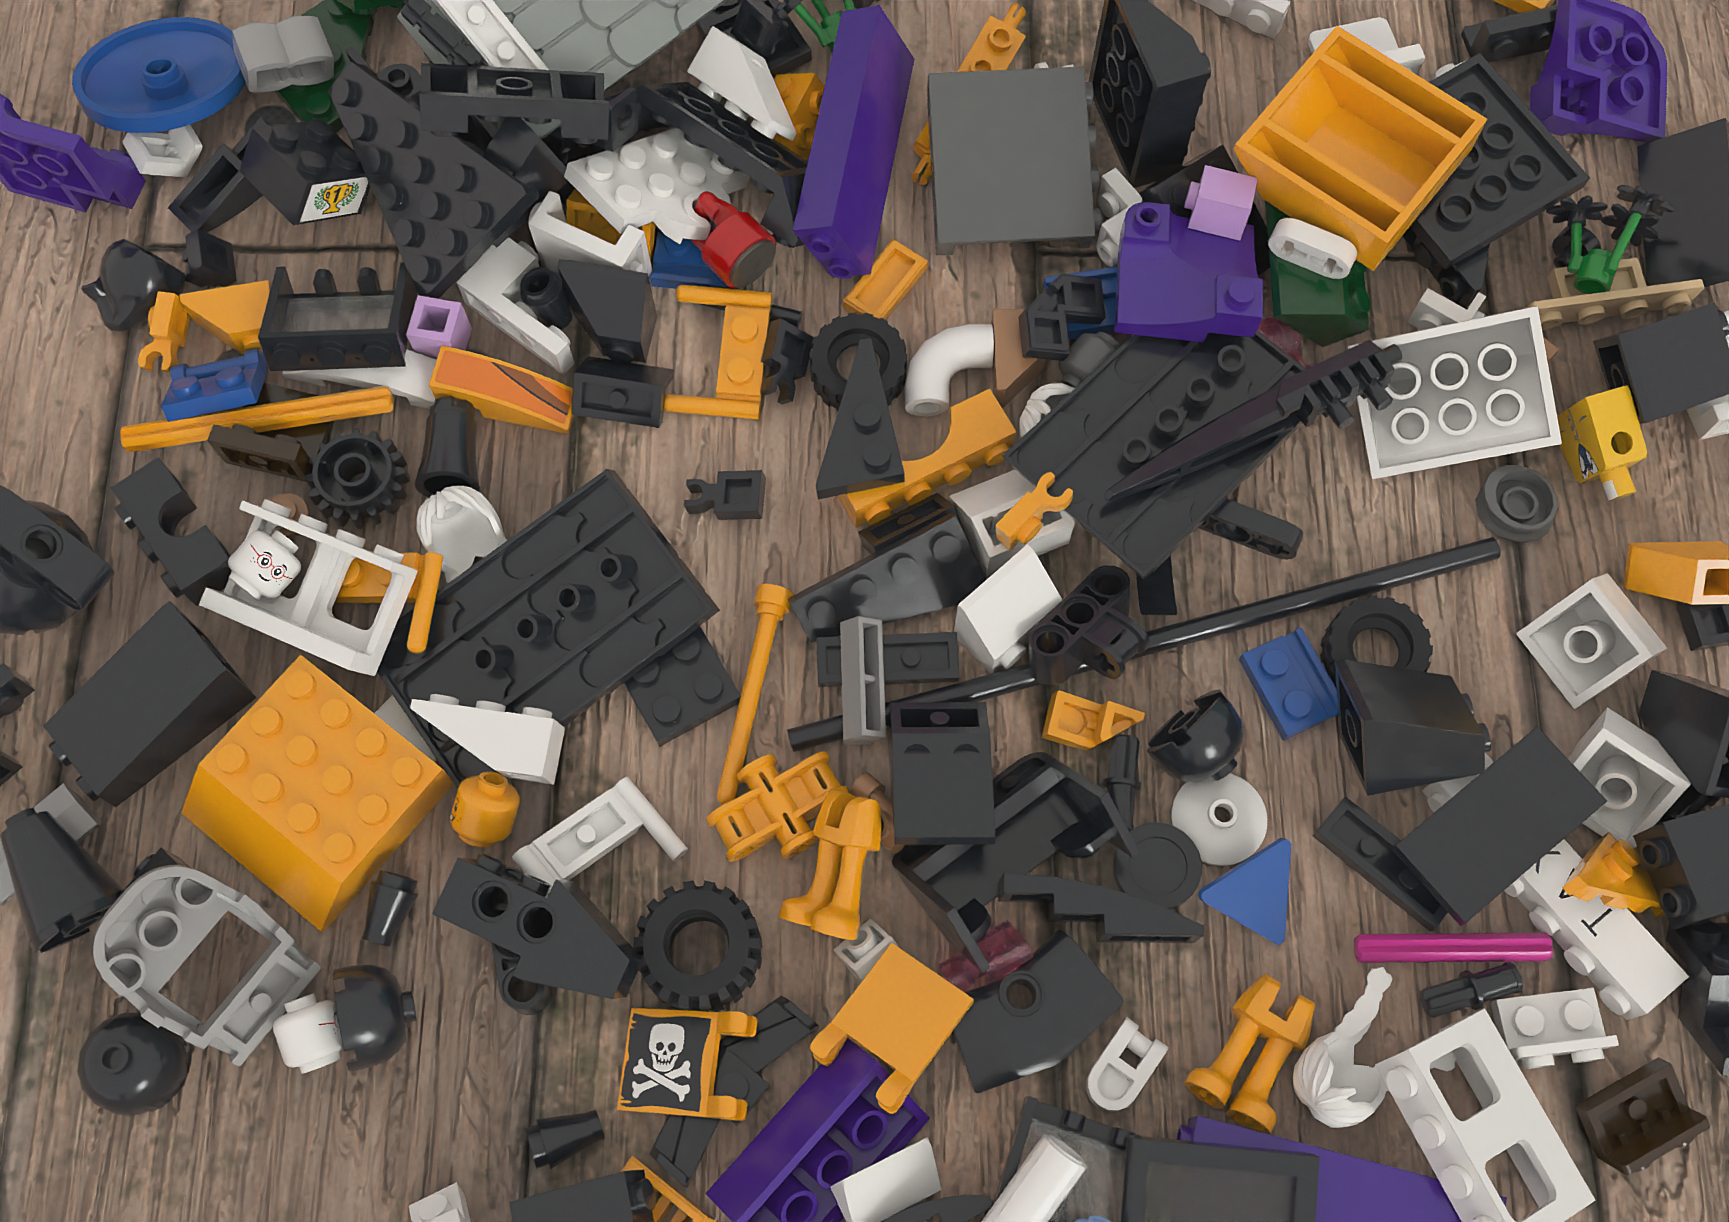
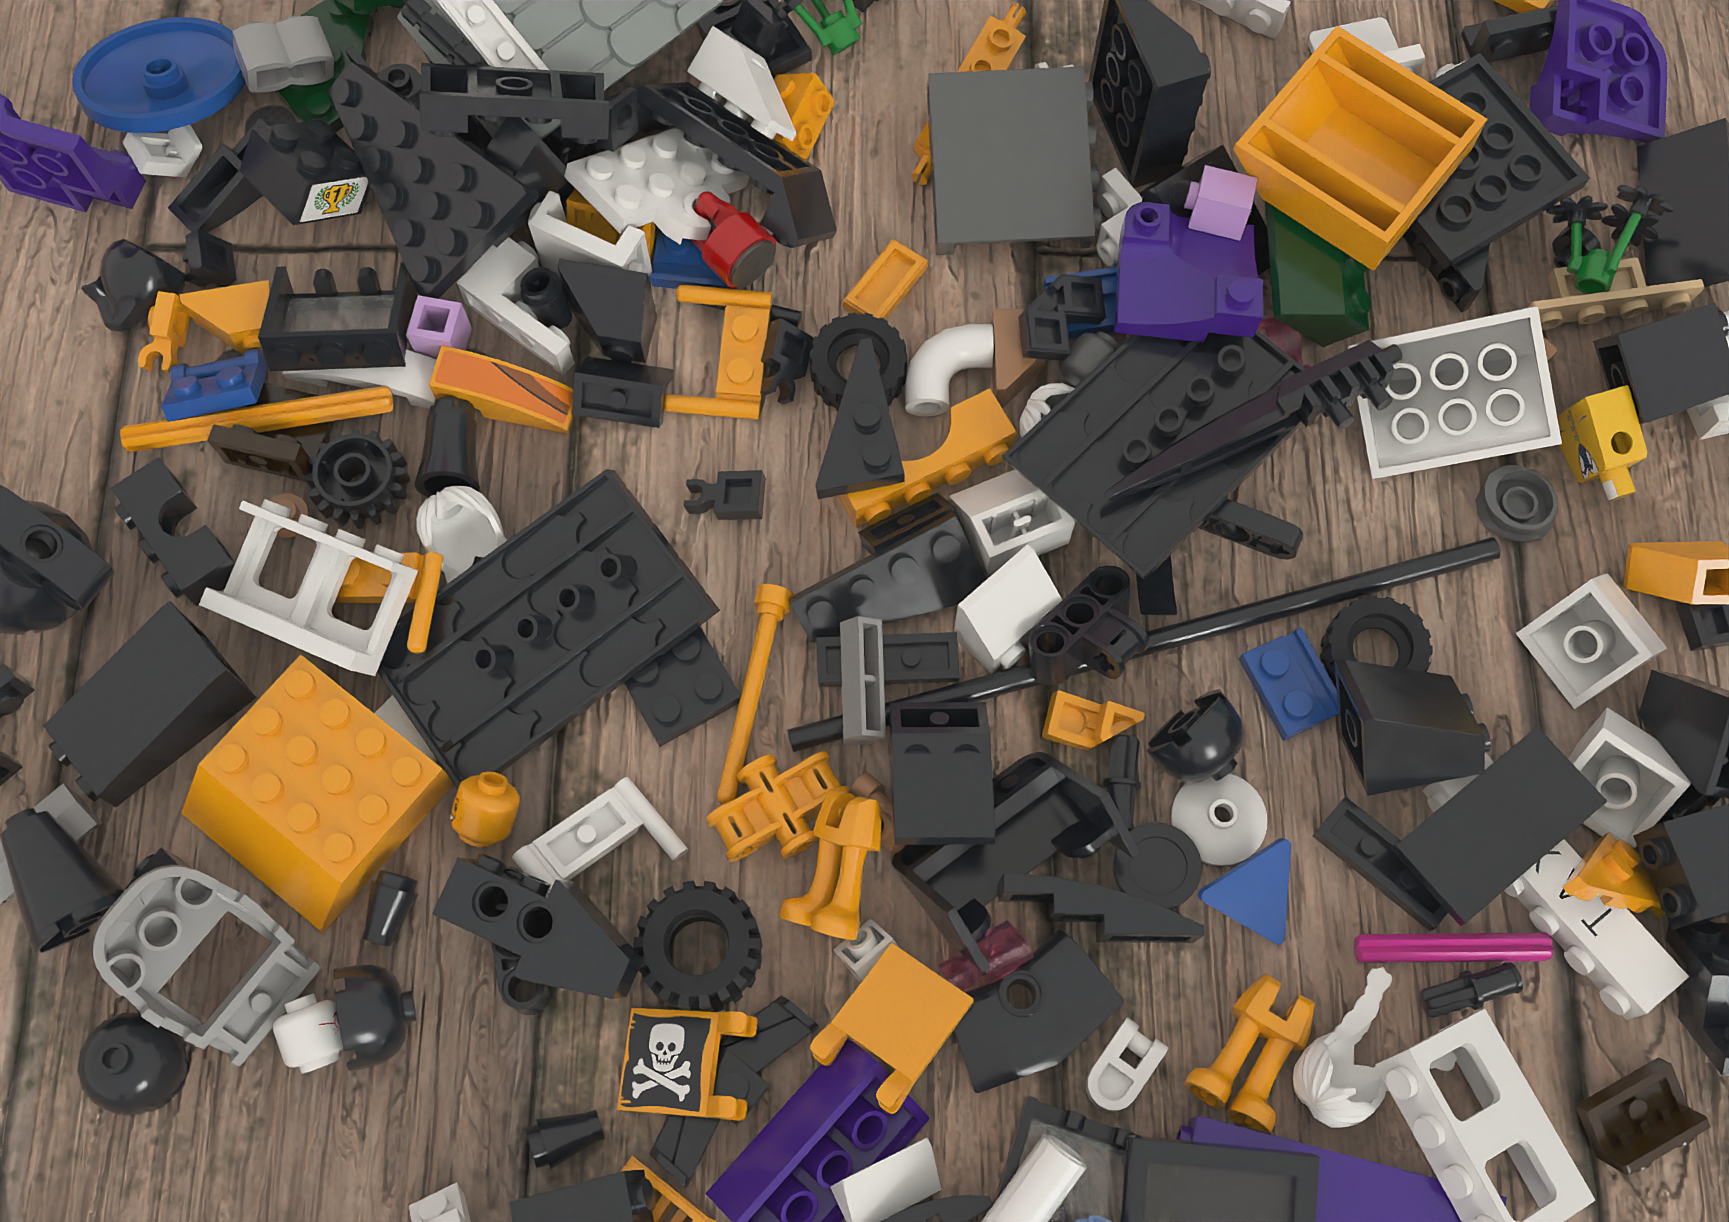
(264, 564): white head -> none
(511, 743): white slope -> none
(854, 143): dark purple brick -> none
(1024, 518): light orange plate -> none
(1312, 248): white beam -> none
(1436, 311): white bracket -> none
(1552, 1026): white bracket -> none

